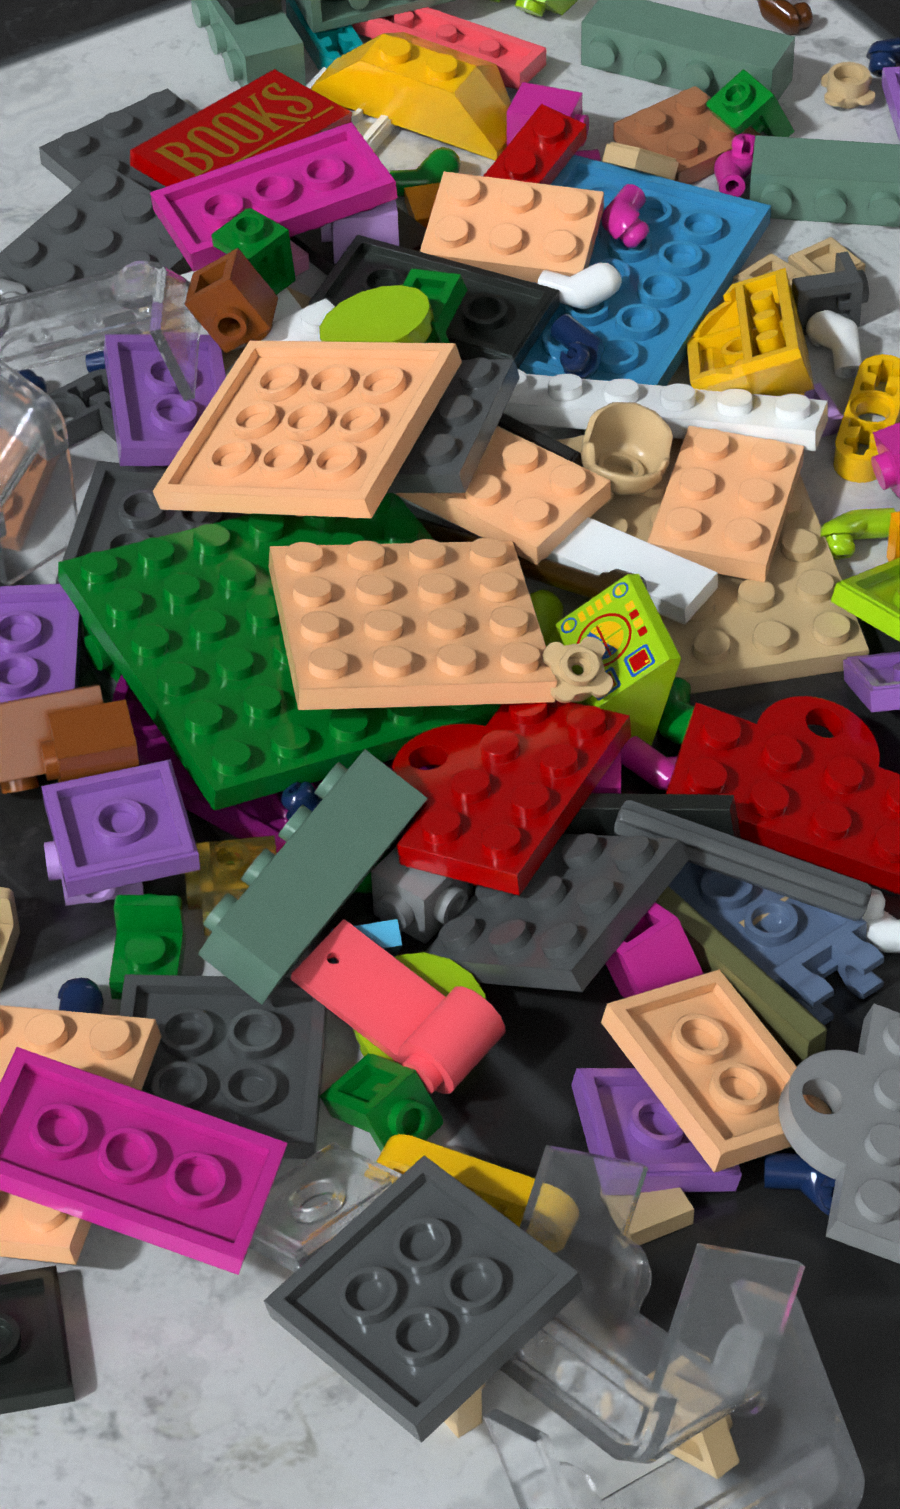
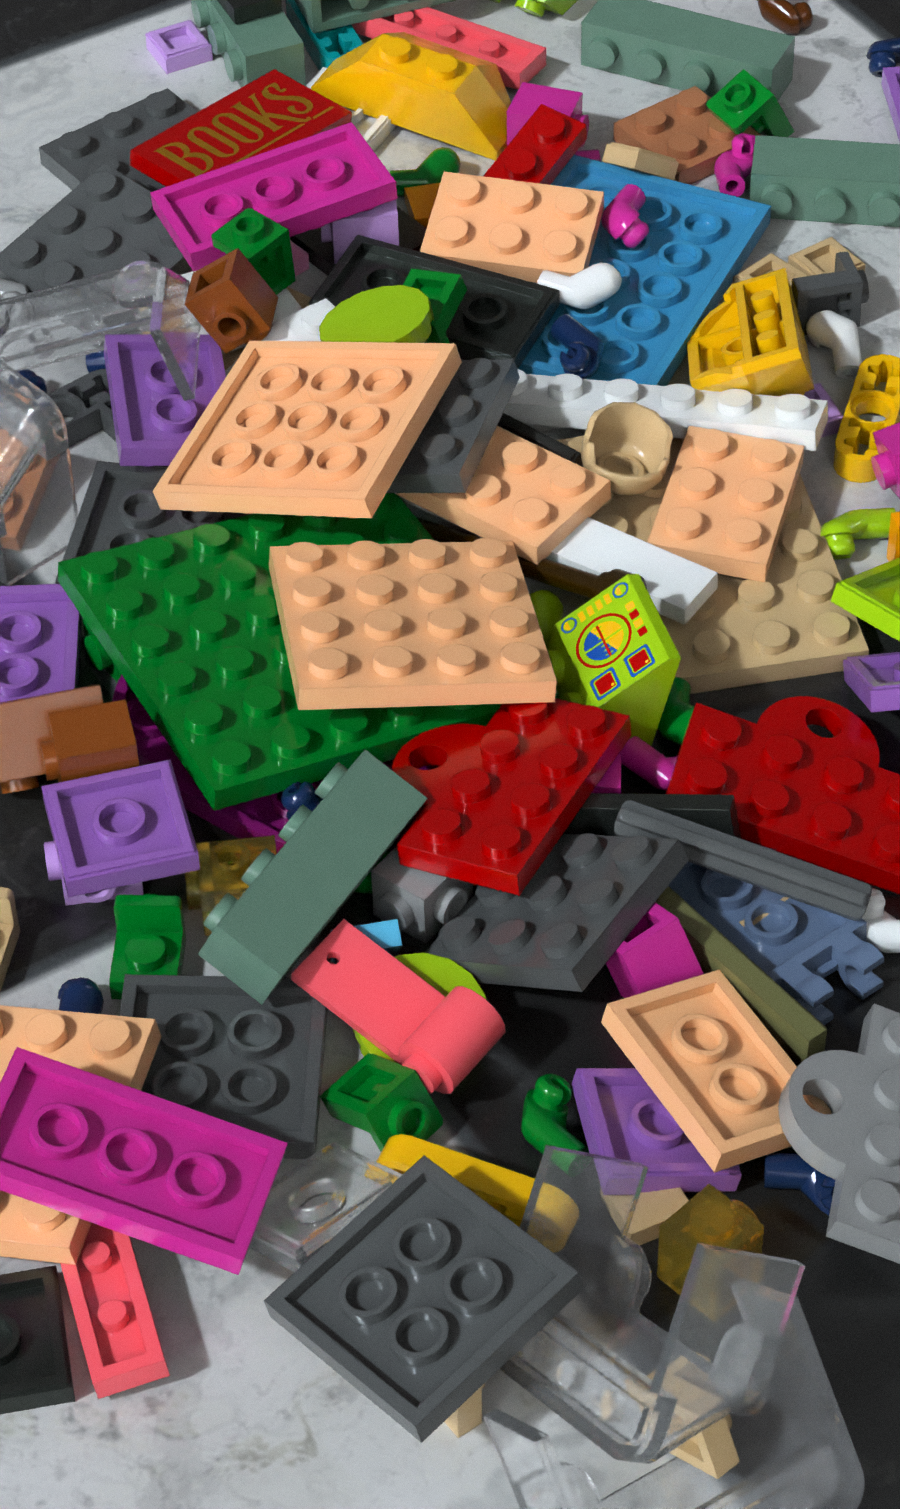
(113, 1314): none -> coral plate
(179, 46): none -> lavender tile
(546, 1115): none -> green arm
(576, 687): tan plate -> none
(707, 1220): none -> clear yellow brick
(848, 85): tan plate -> none

